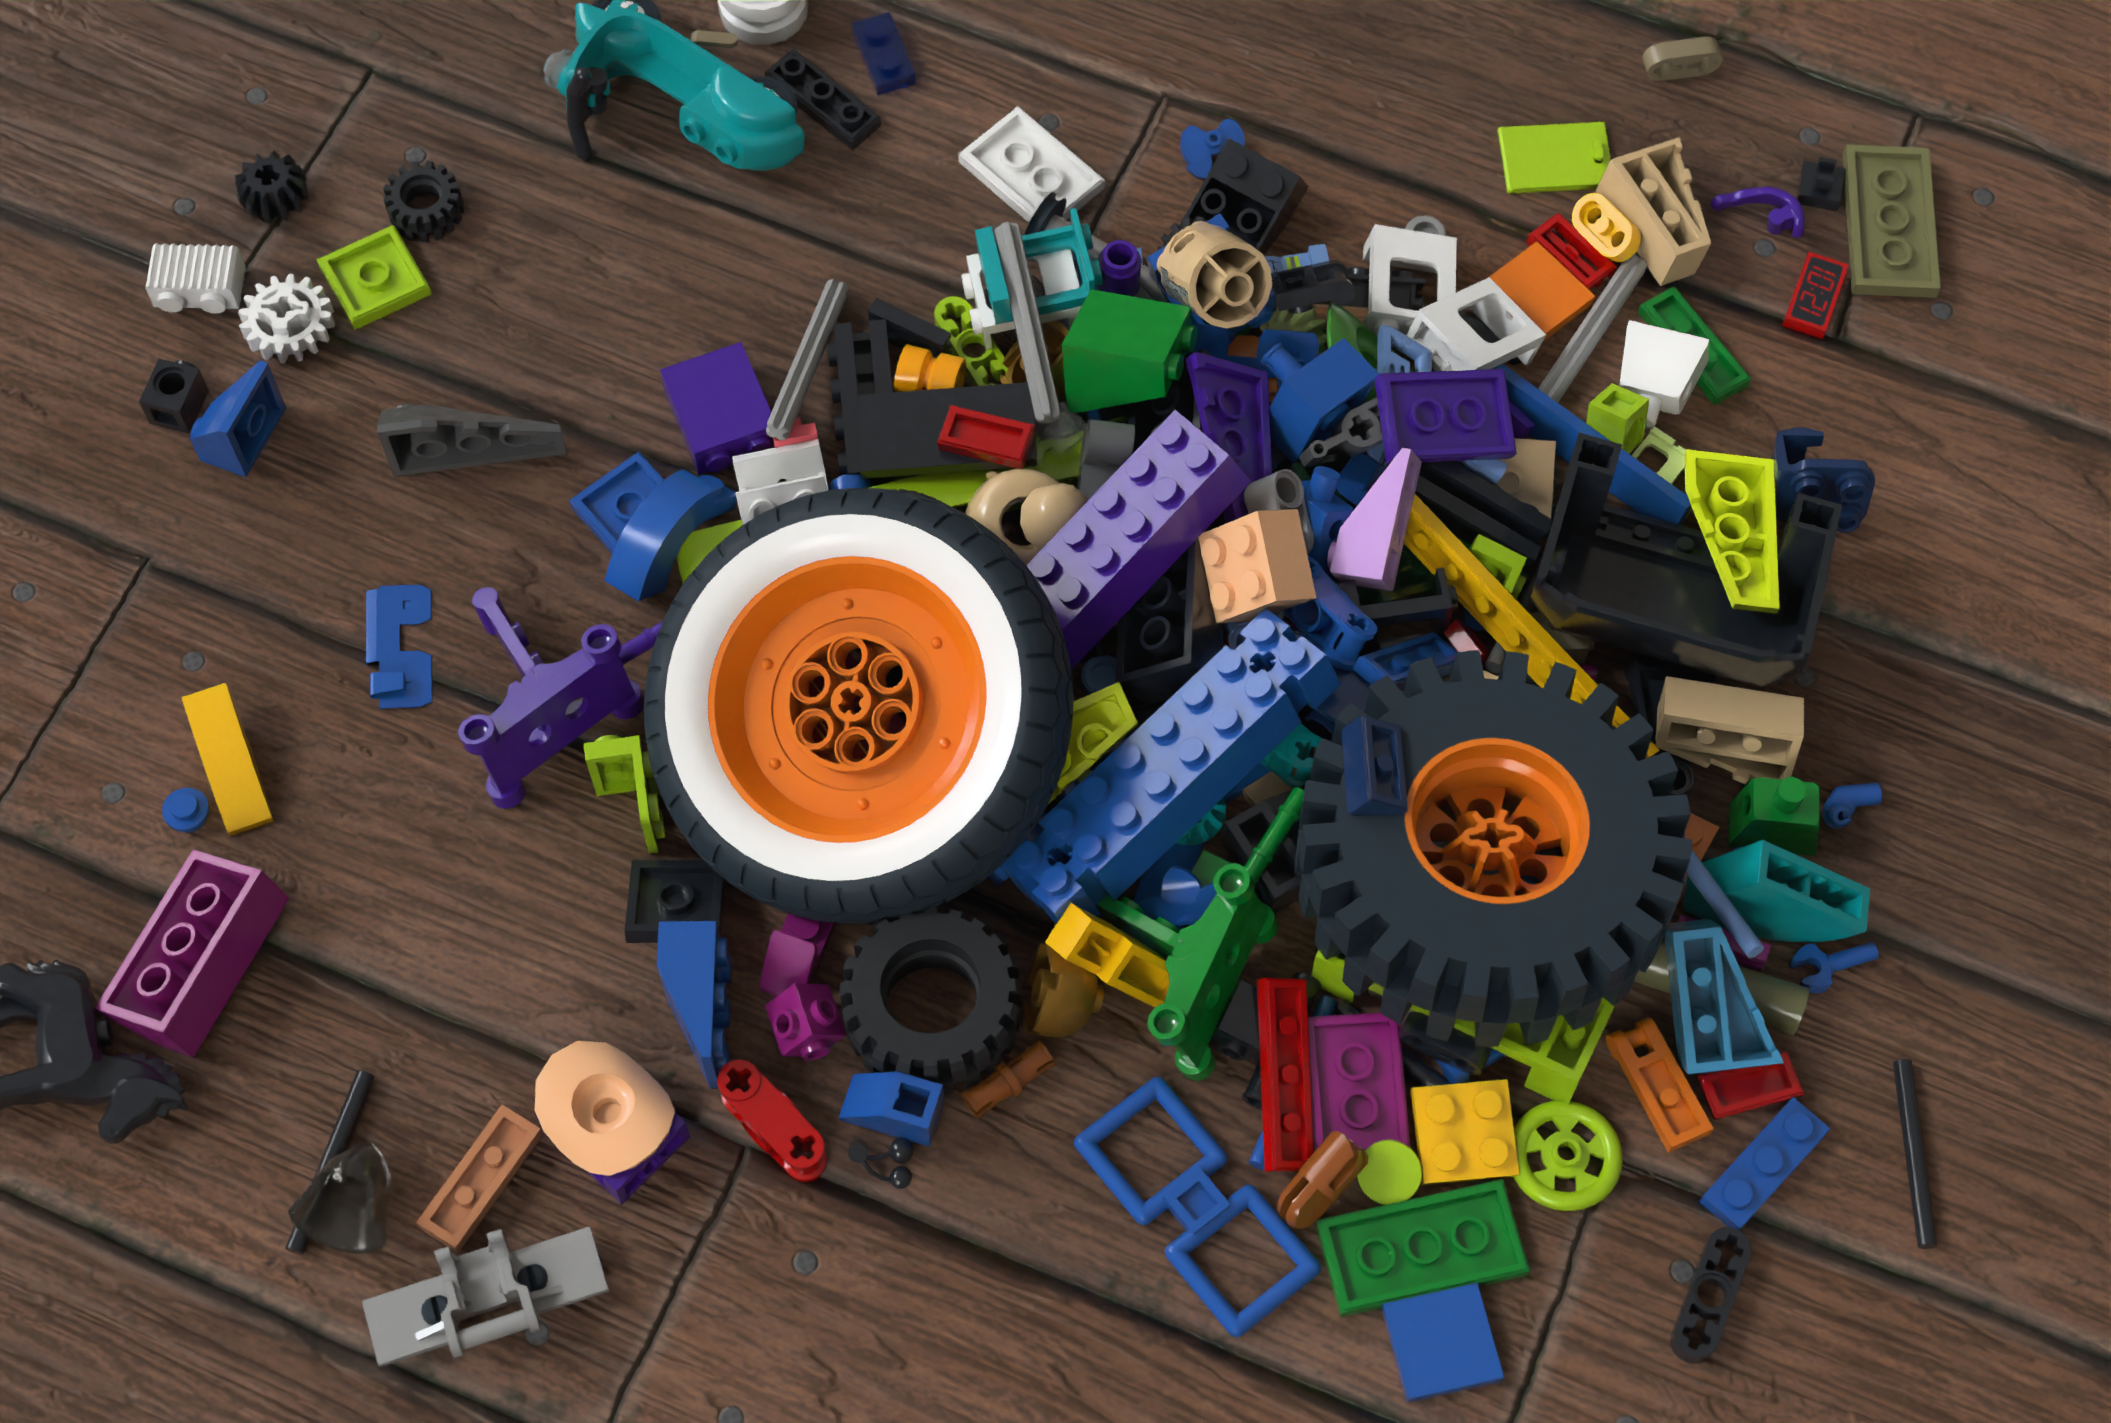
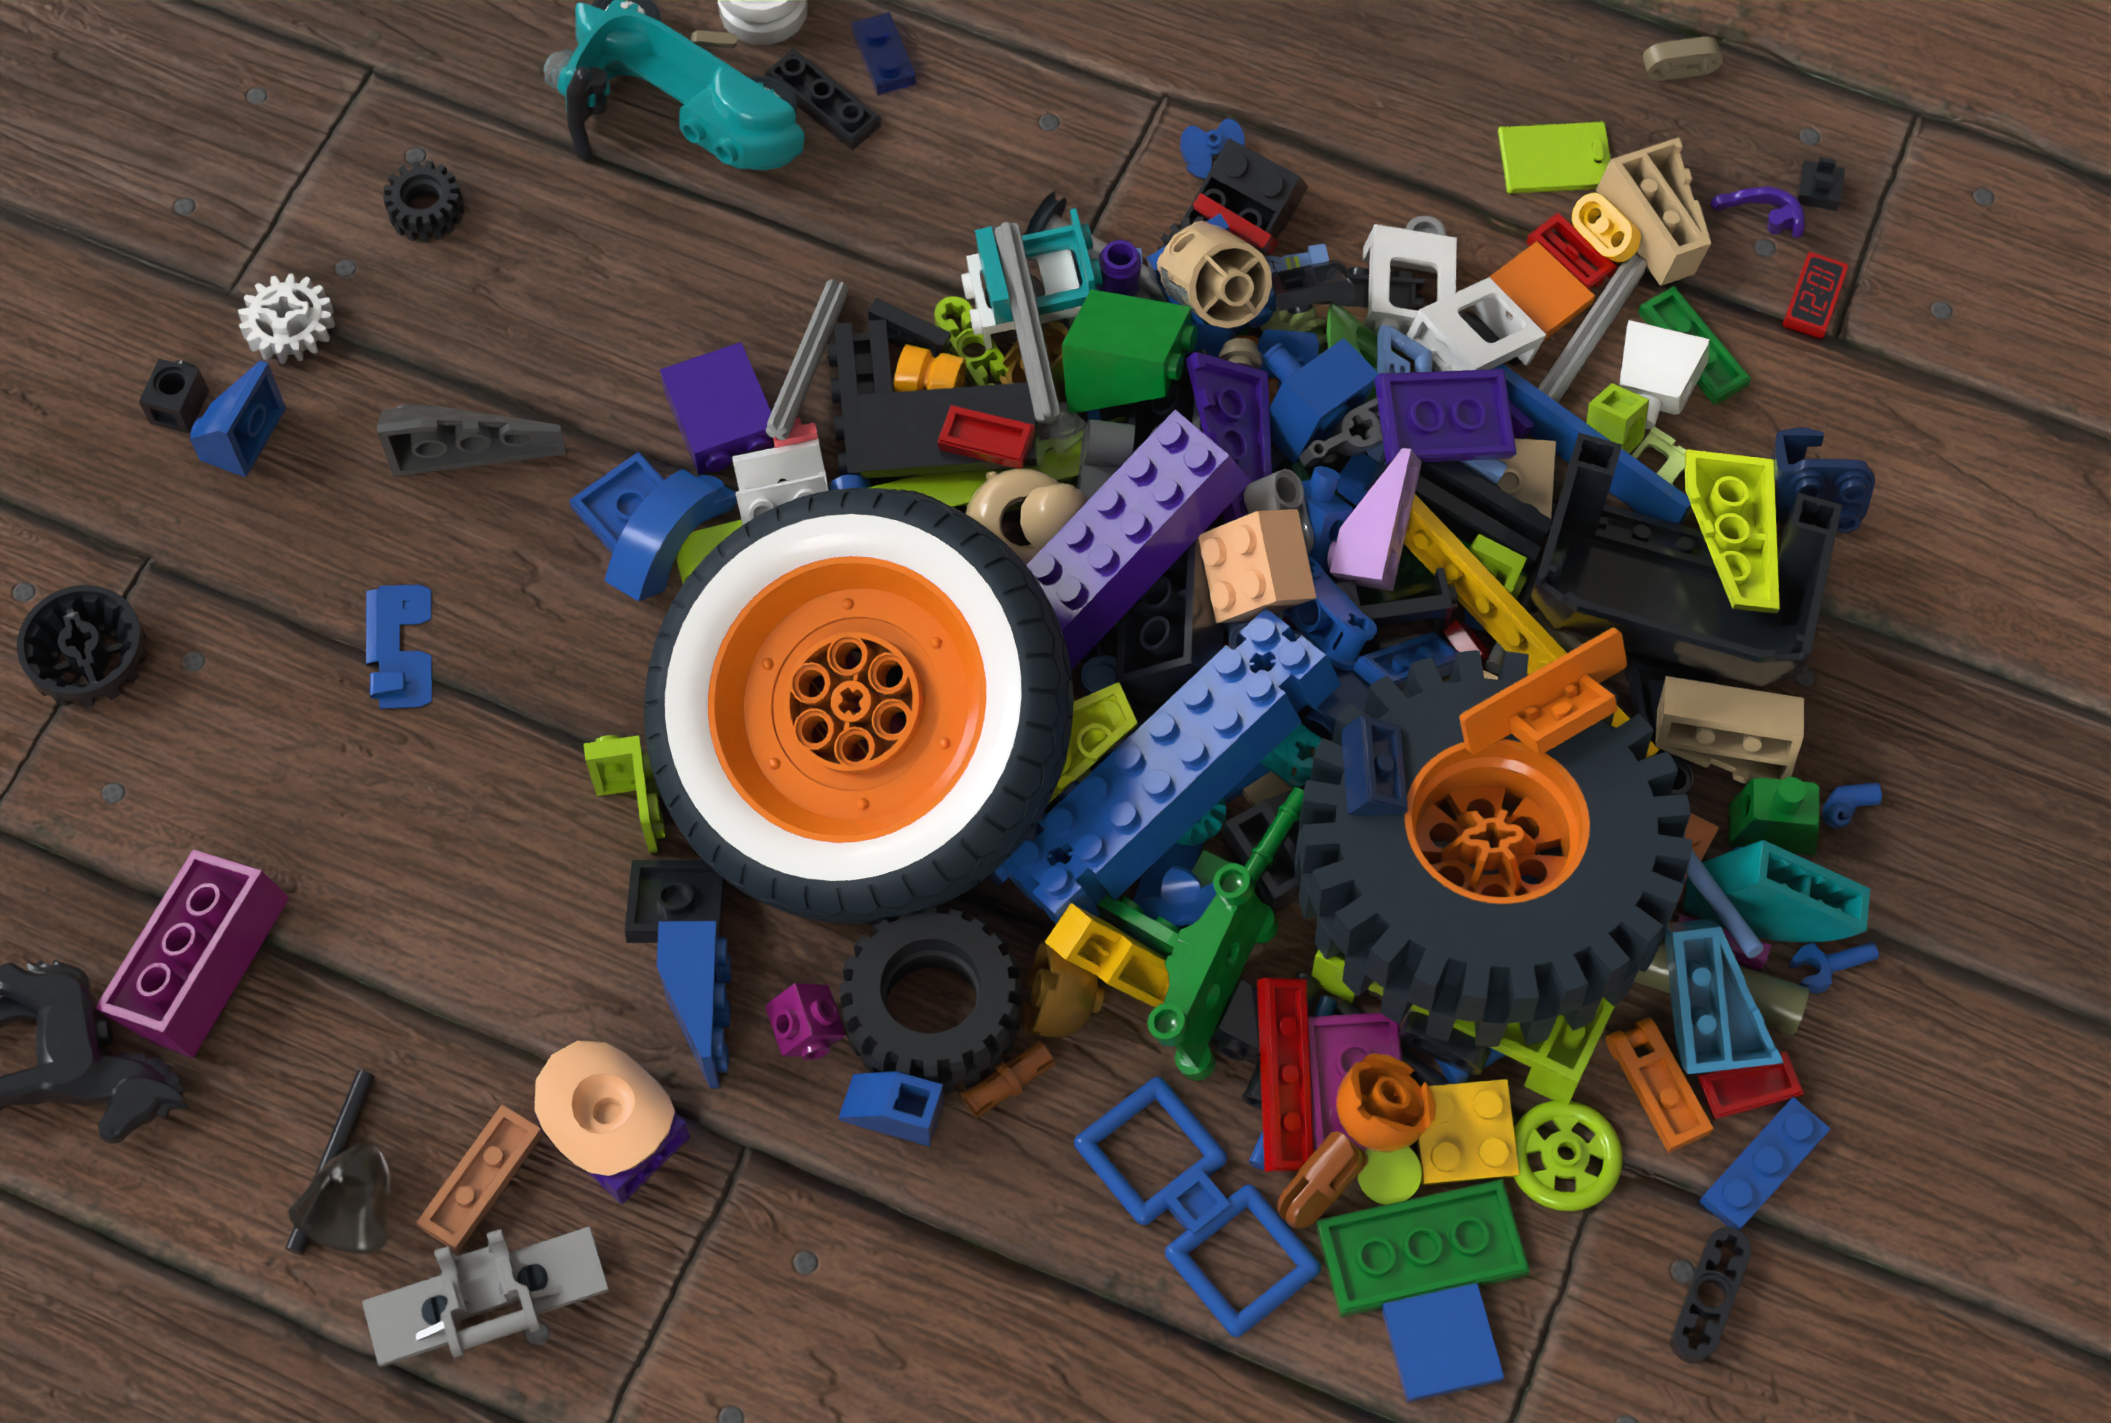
(61, 625): none -> black gear
(185, 810): blue plate -> none
(195, 277): white brick -> none
(227, 759): yellow slope -> none
(271, 186): black gear -> none
(374, 277): lime tile -> none
(539, 712): dark purple piece -> none
(772, 1120): red piece -> none
(794, 953): magenta slope -> none
(900, 1151): black piece -> none
(1027, 164): white tile -> none
(1238, 226): none -> red tile
(1242, 352): none -> dark tan plate
(1384, 1104): none -> orange cylinder
(1552, 700): none -> orange bracket
(1891, 221): olive plate -> none
(1914, 1154): black bar -> none

